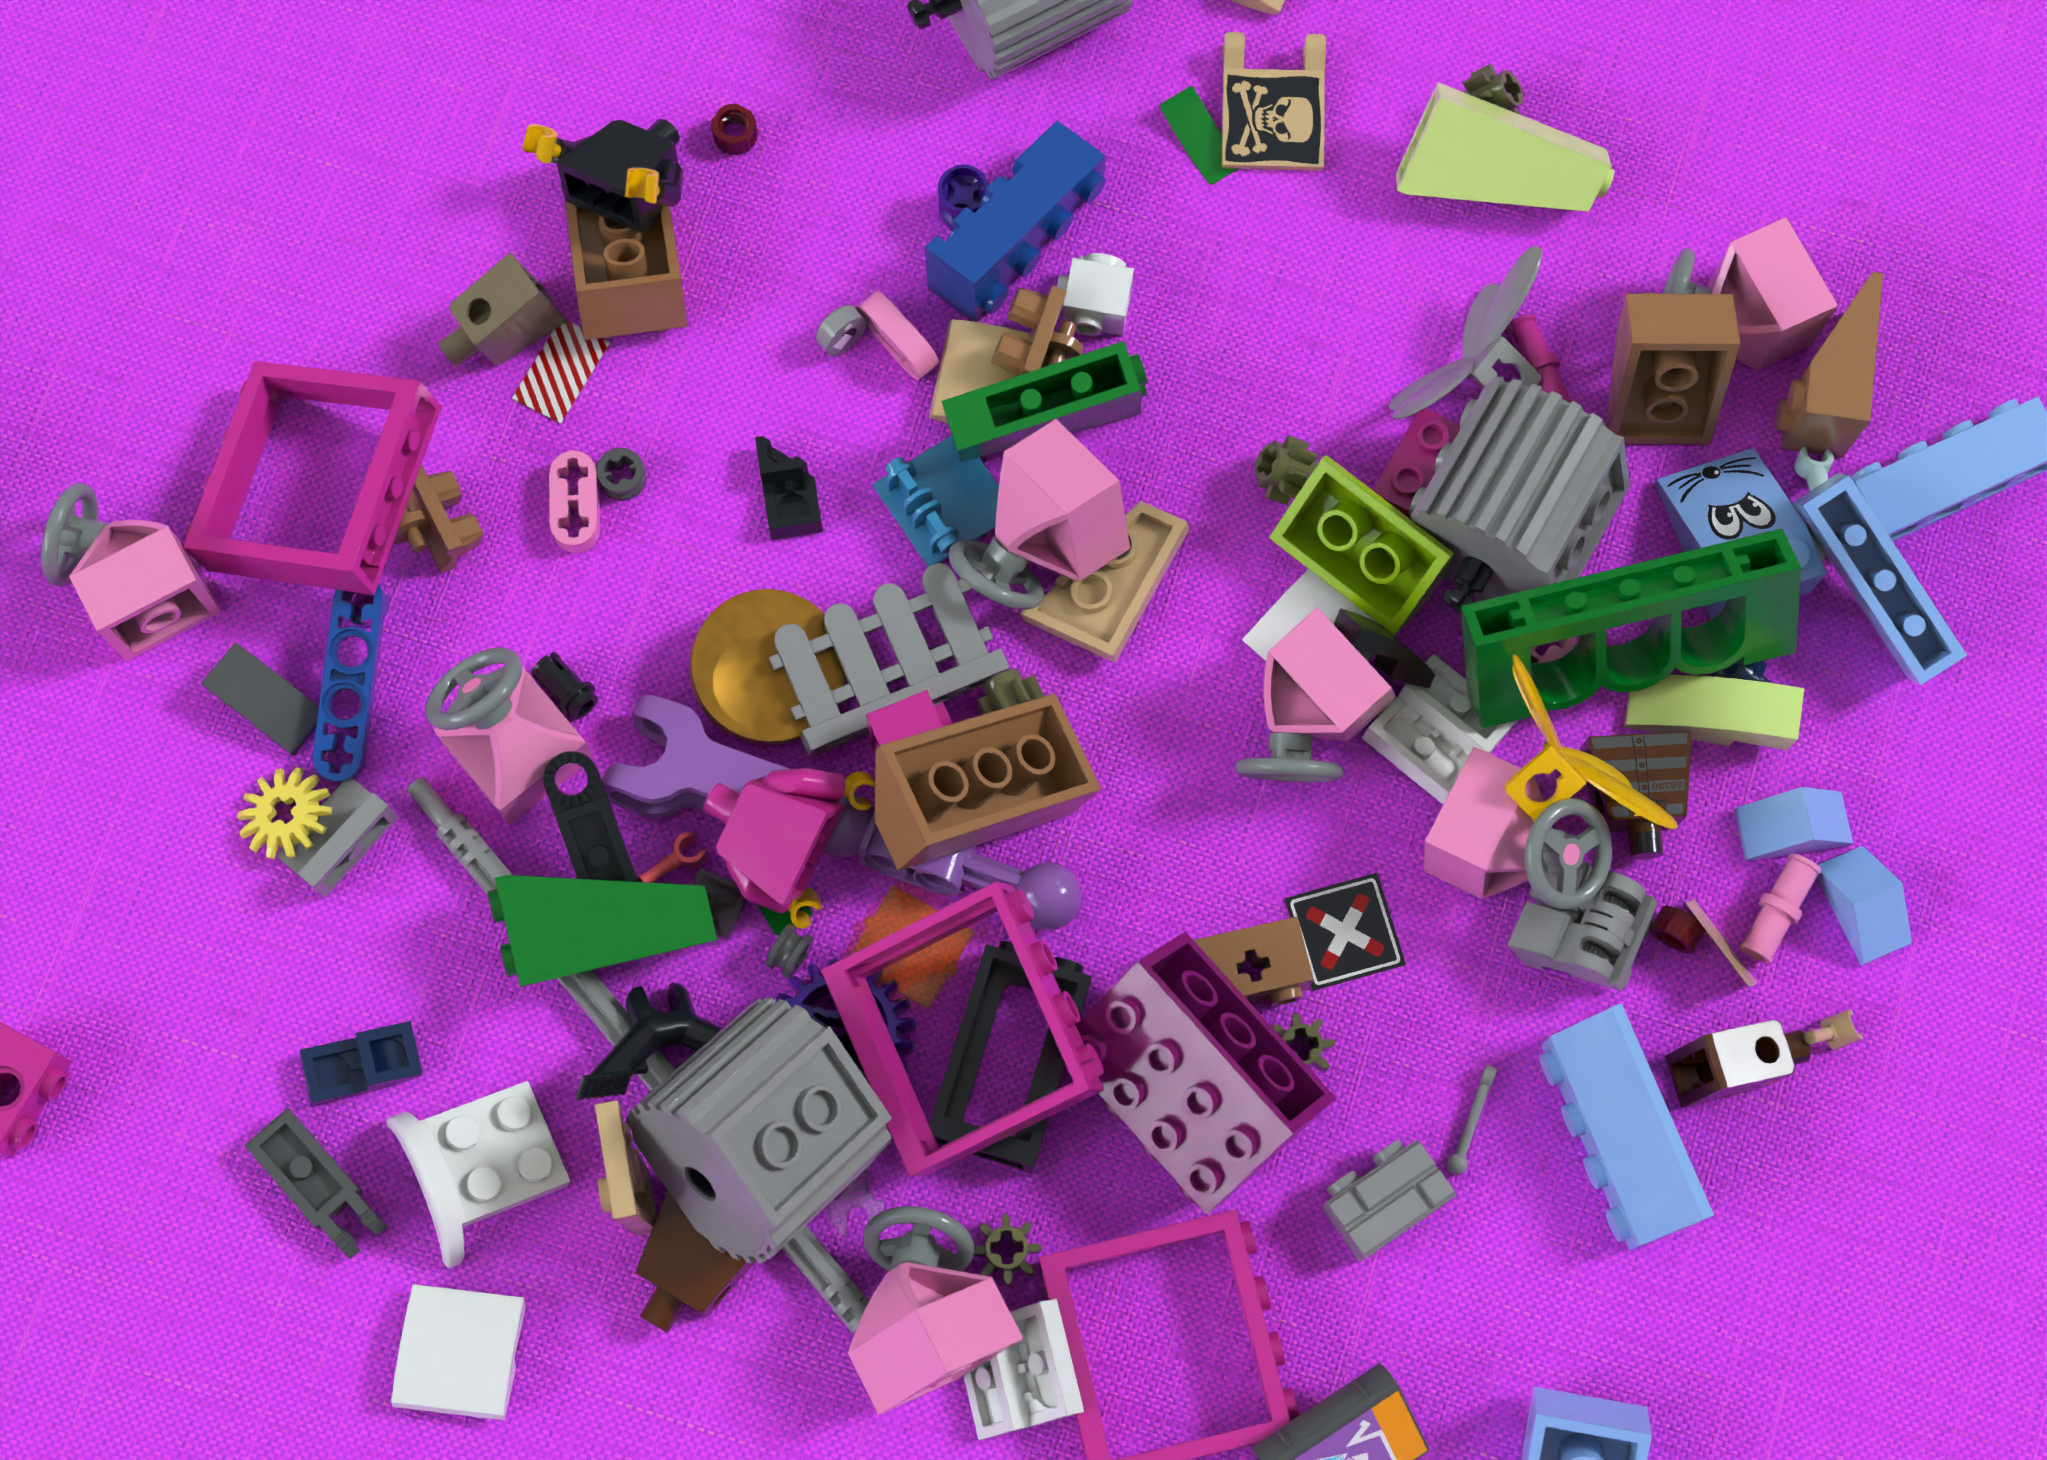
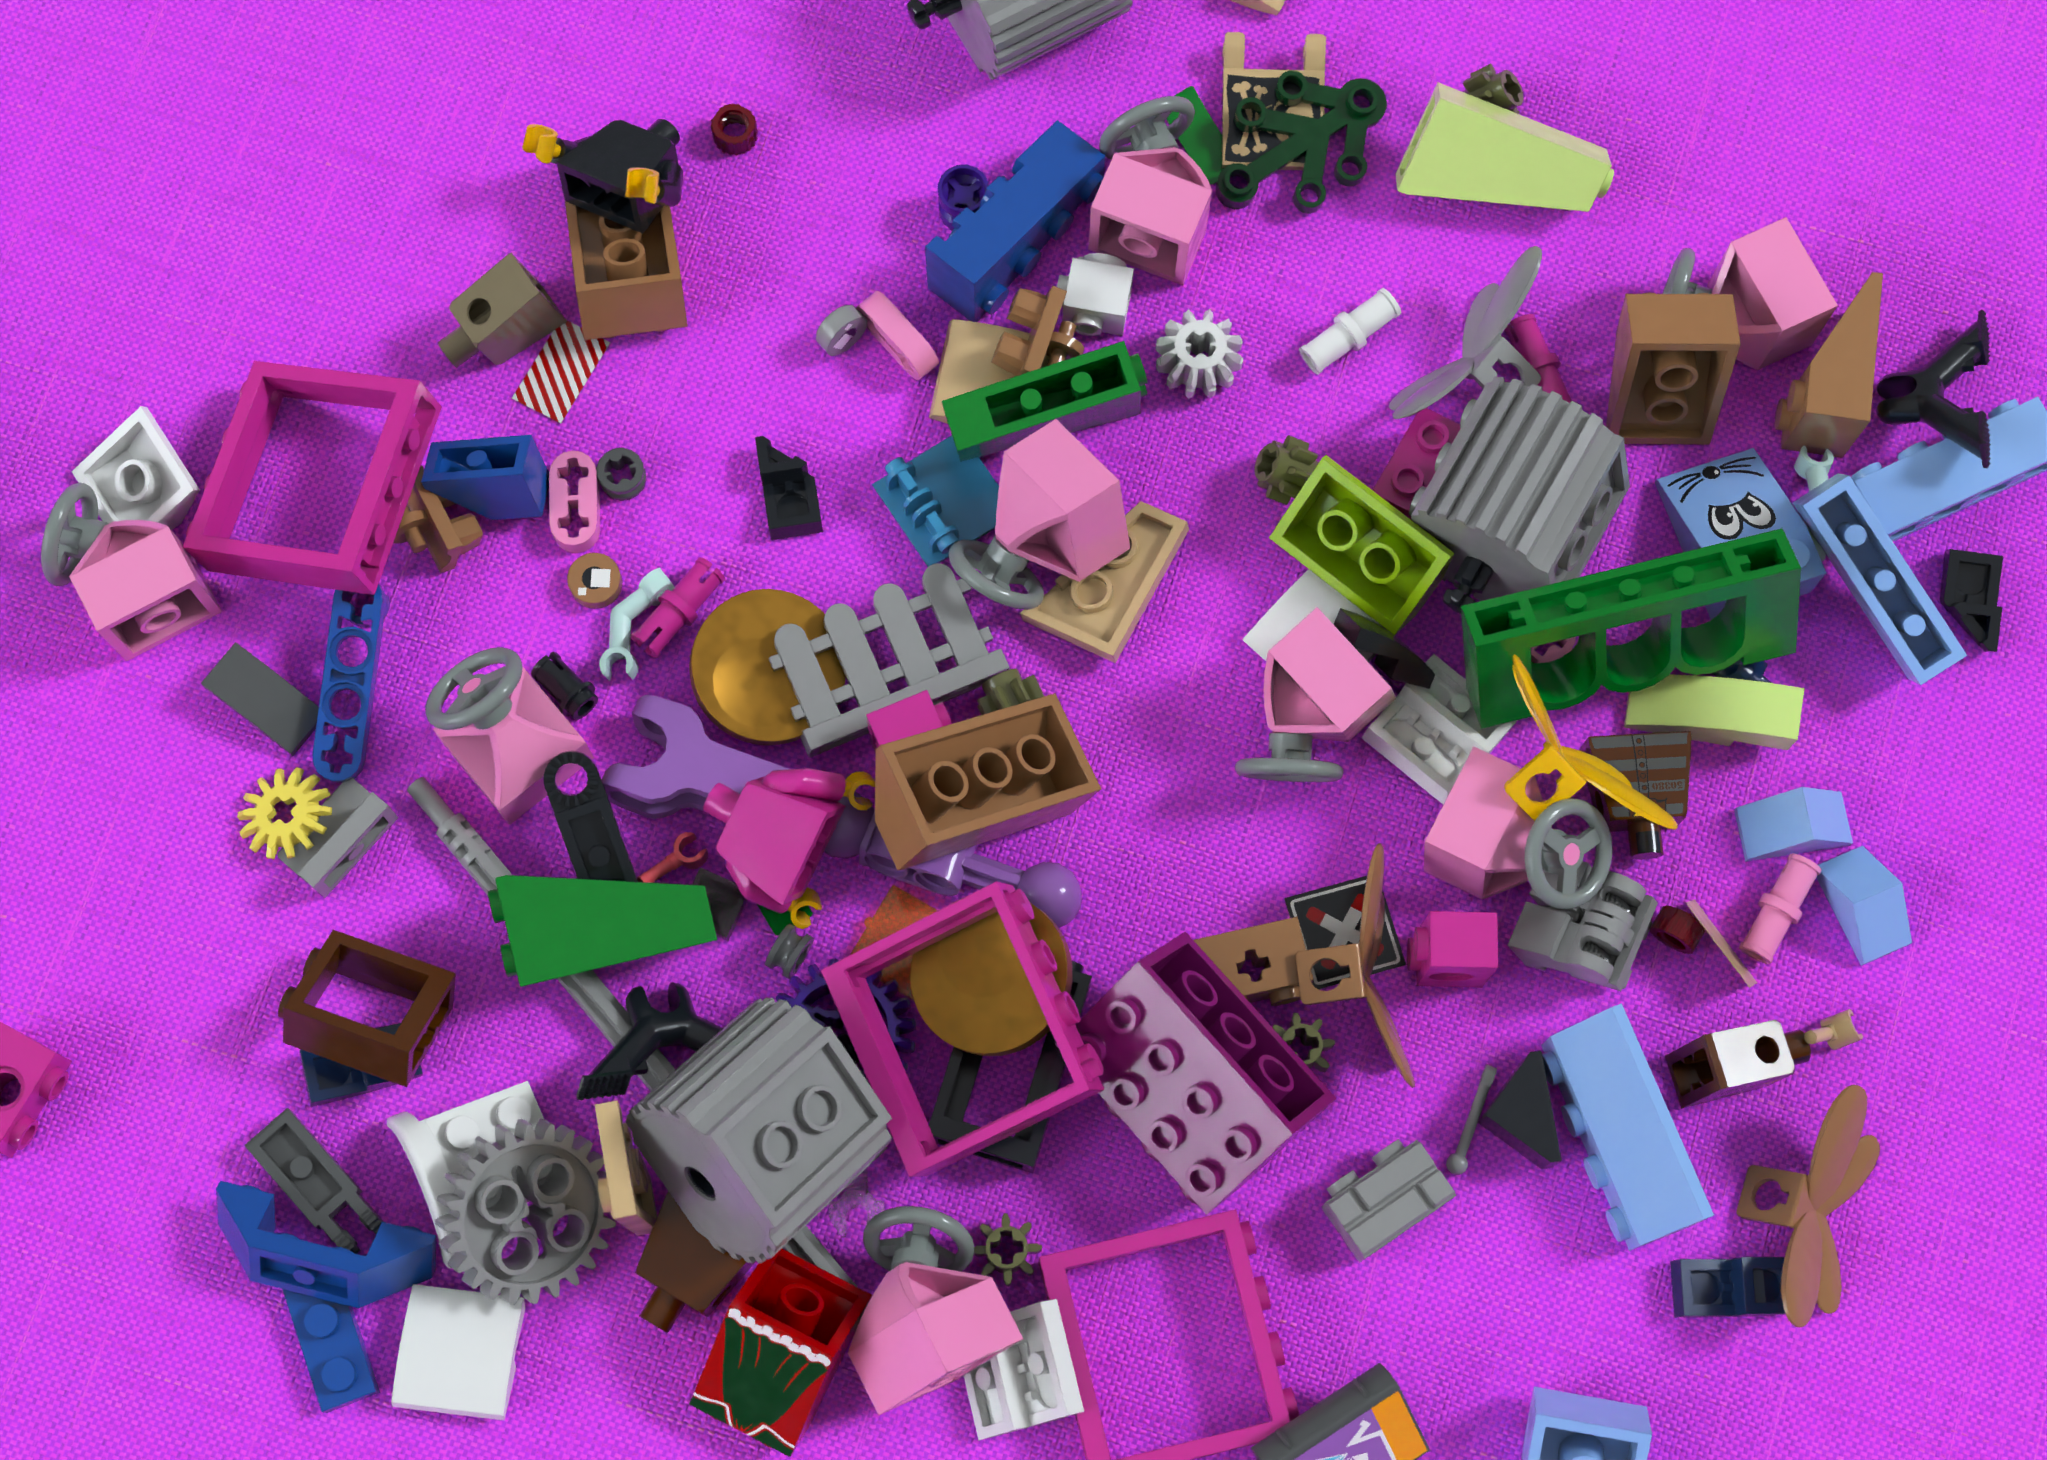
(138, 474): none -> white slope
(332, 1350): none -> blue hinge
(335, 1274): none -> blue slope
(351, 1042): none -> reddish brown window
(482, 1232): none -> light grey gear
(489, 475): none -> blue slope
(594, 580): none -> medium nougat tile
(620, 621): none -> light aqua arm
(678, 607): none -> dark pink pin
(779, 1350): none -> red slope
(977, 990): none -> pearl gold piece
(1153, 193): none -> bright pink piece
(1198, 337): none -> white gear
(1307, 136): none -> dark green plant
(1350, 331): none -> white pin
(1361, 961): none -> medium nougat piece
(1454, 949): none -> dark pink brick
(1524, 1114): none -> black slope
(1727, 1287): none -> dark blue slope
(1836, 1172): none -> medium nougat piece
(1920, 393): none -> black piece
(1971, 594): none -> black slope

